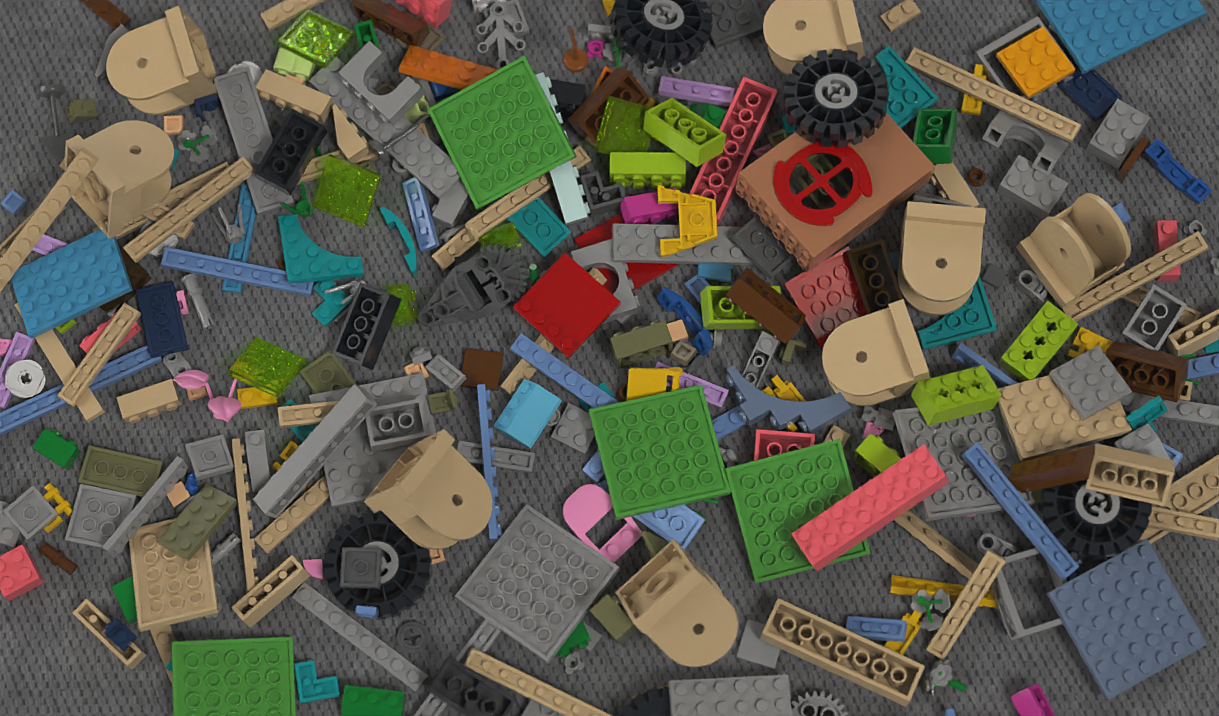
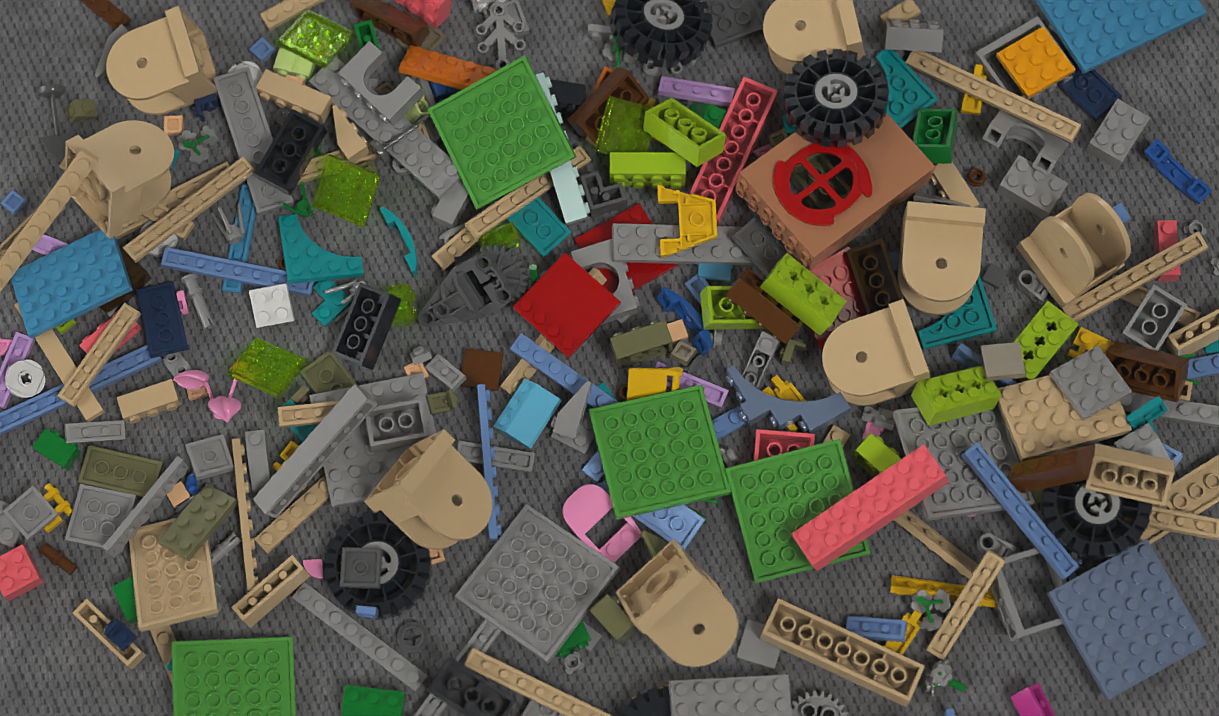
(94, 431): none -> light grey plate
(254, 397): yellow plate -> none
(262, 50): none -> medium blue tile
(271, 305): none -> white plate
(301, 396): none -> dark tan plate
(312, 688): teal plate -> none
(420, 215): medium blue plate -> none
(571, 415): none -> light grey slope
(575, 58): dark orange piece -> none
(595, 44): dark pink plate -> none
(645, 209): dark pink brick -> none
(803, 294): none -> lime brick
(913, 35): none -> light grey brick
(1002, 361): none -> dark tan tile
(1132, 159): reddish brown tile -> none

